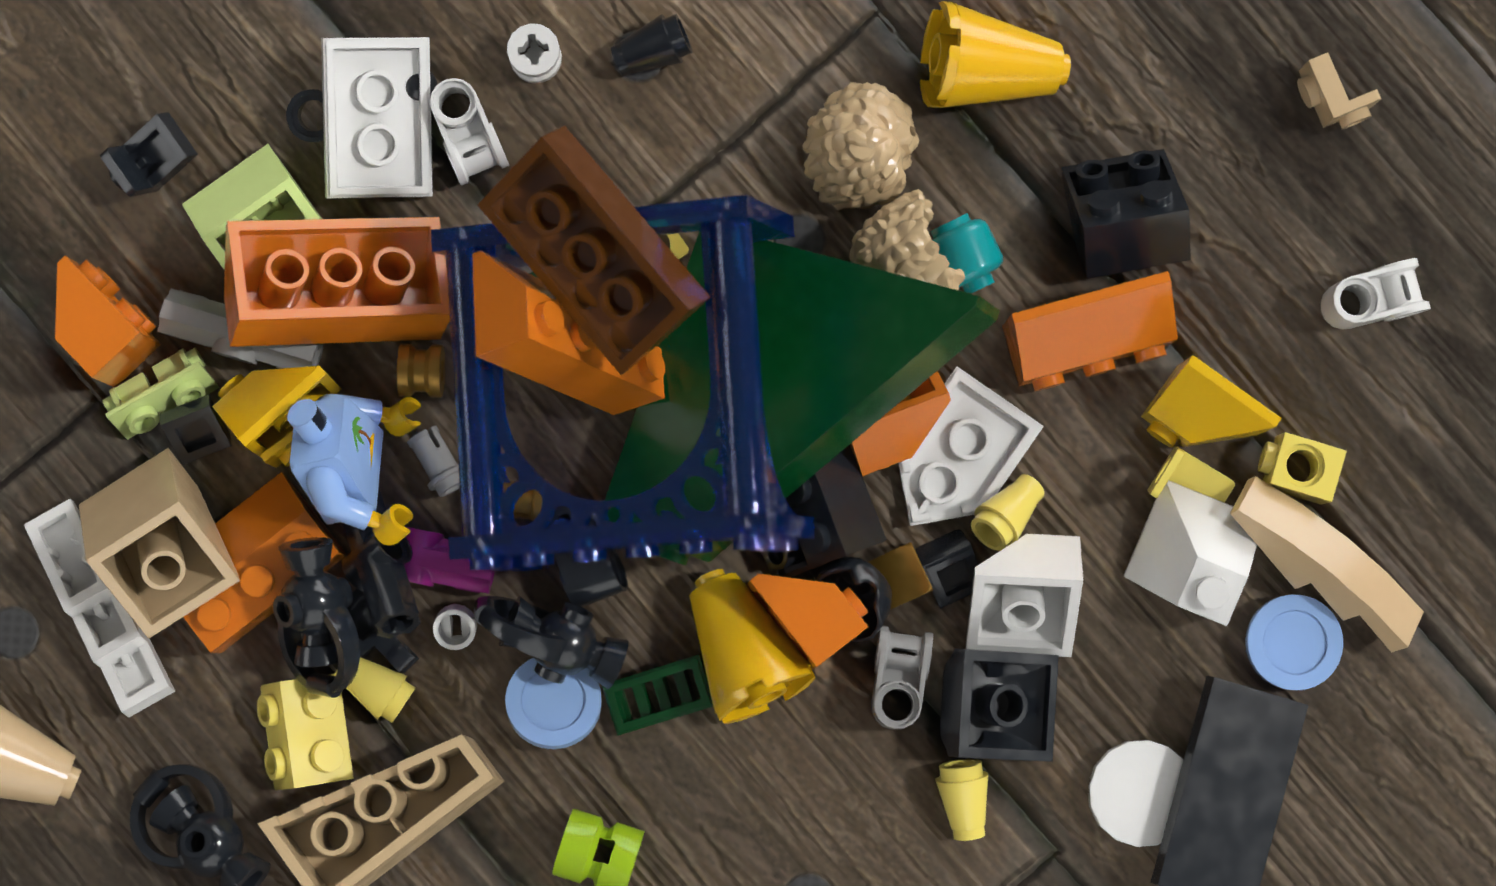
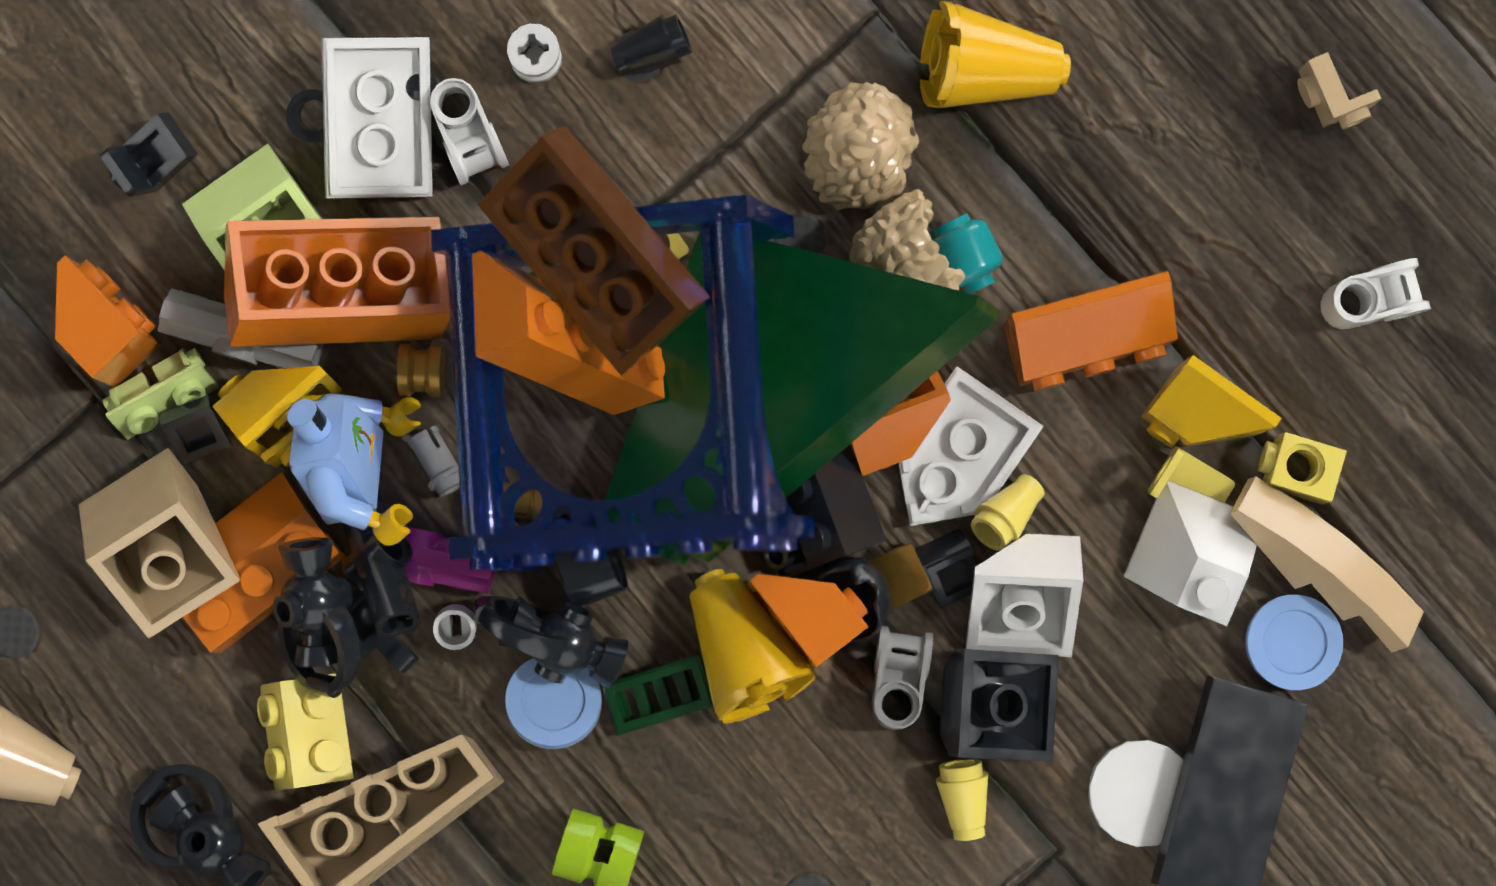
(103, 623): white slope -> none
(380, 689): light yellow cone -> none
(1127, 213): black slope -> none

